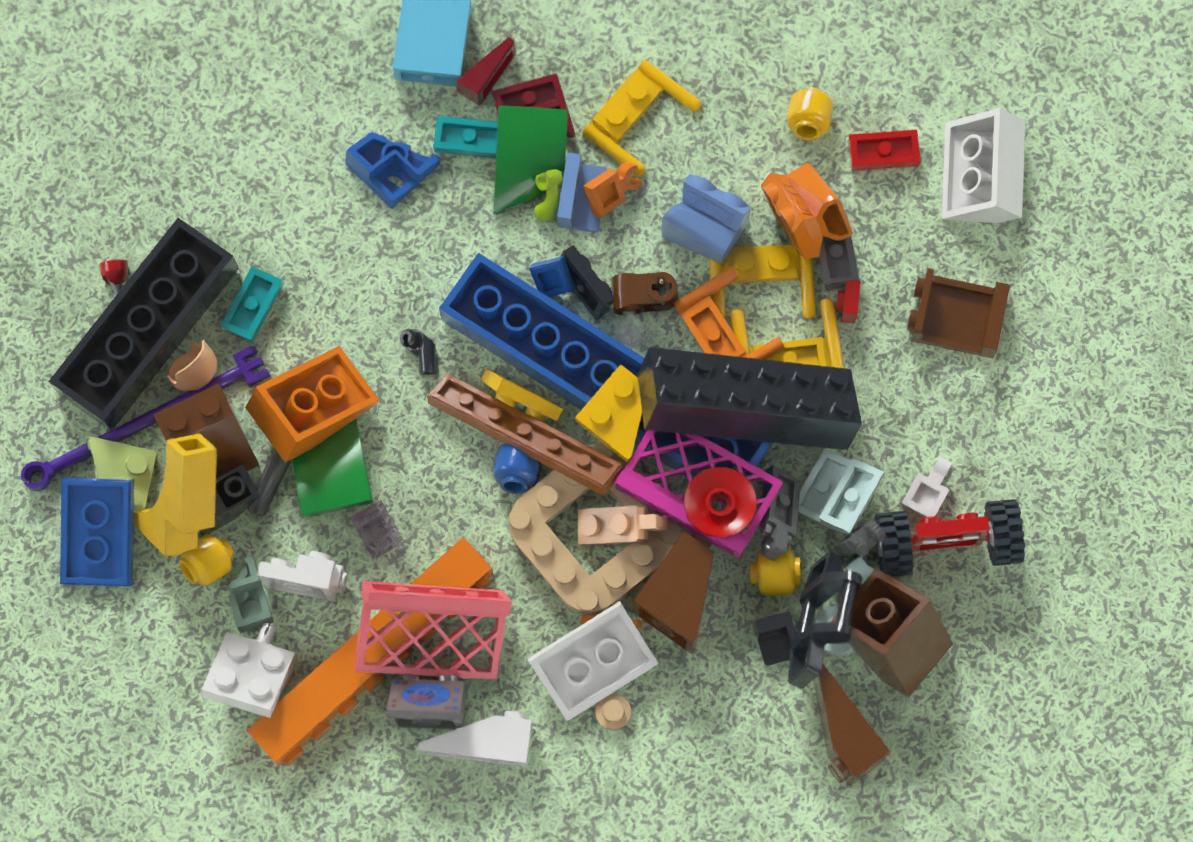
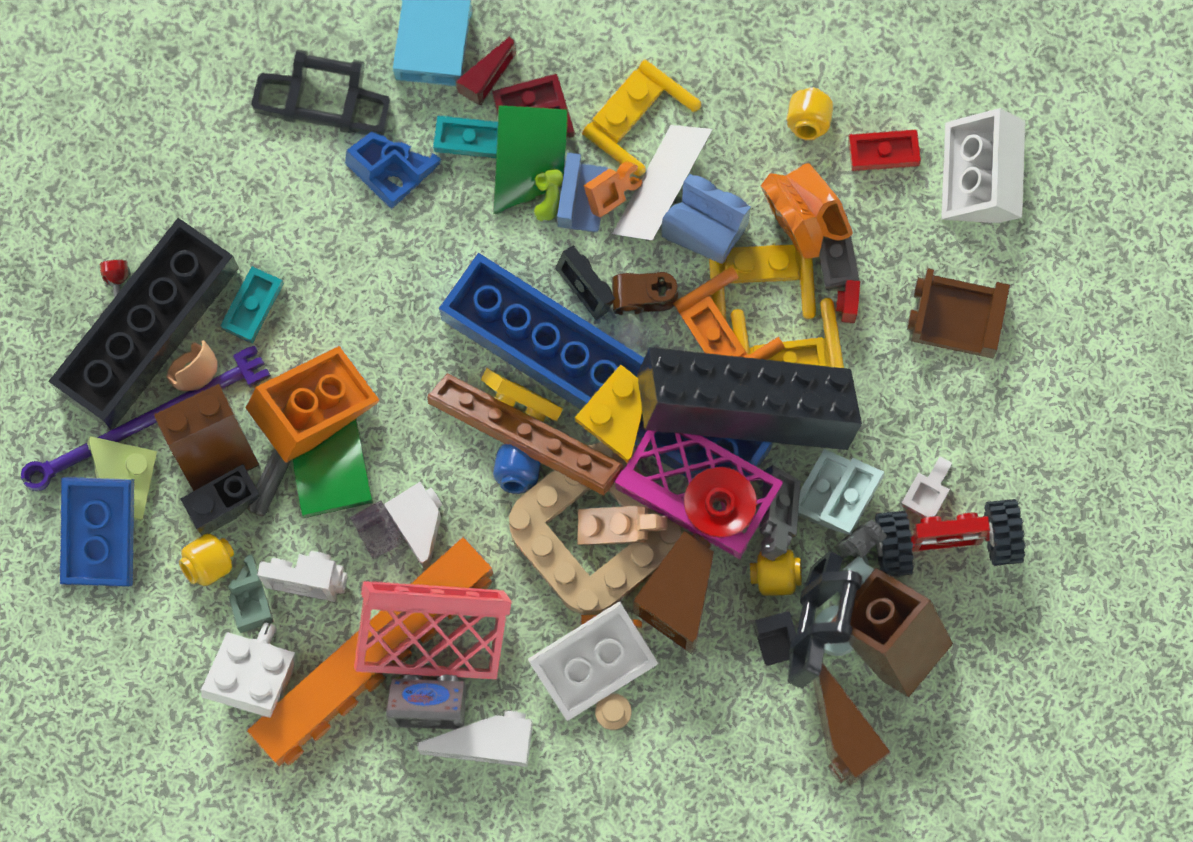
(185, 498): yellow arch -> none
(296, 82): none -> black bar
(417, 519): none -> white slope
(422, 347): black arm -> none
(552, 277): blue tile -> none
(662, 182): none -> white sticker

